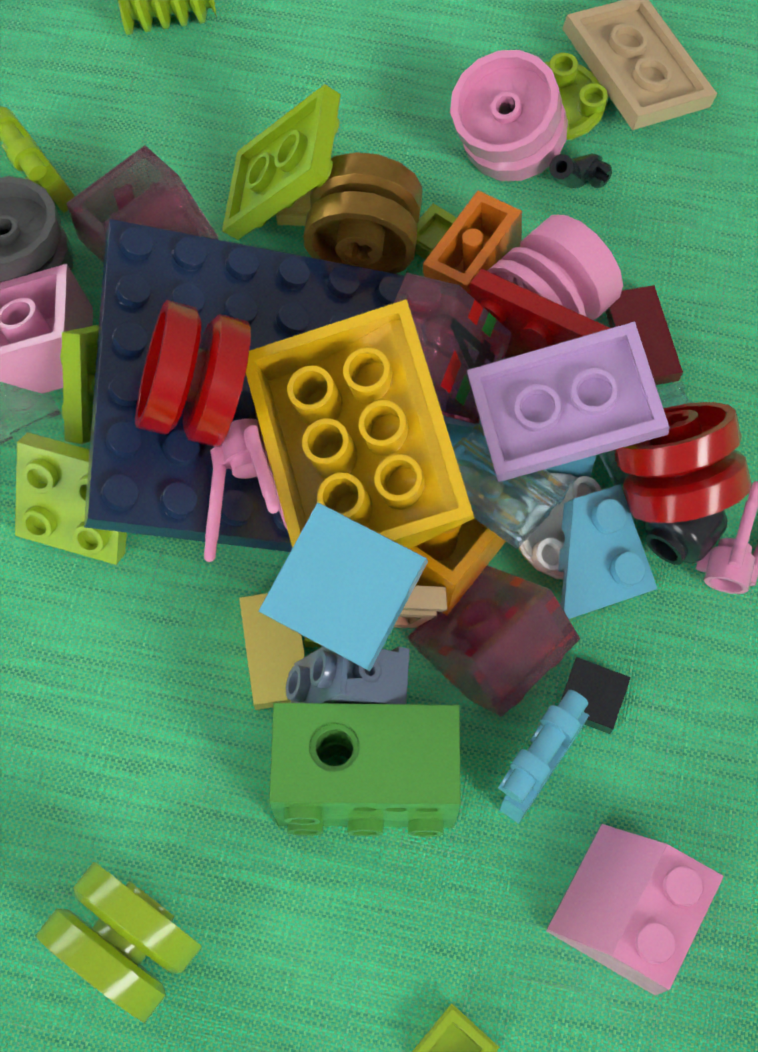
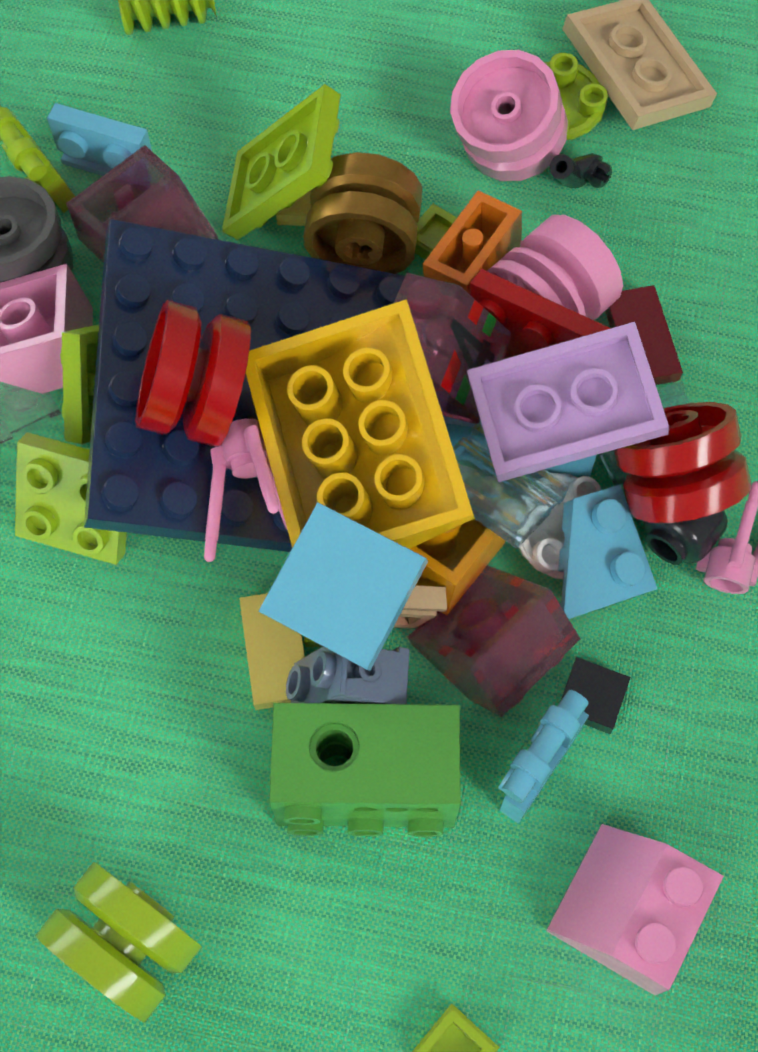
(93, 140): none -> medium azure plate

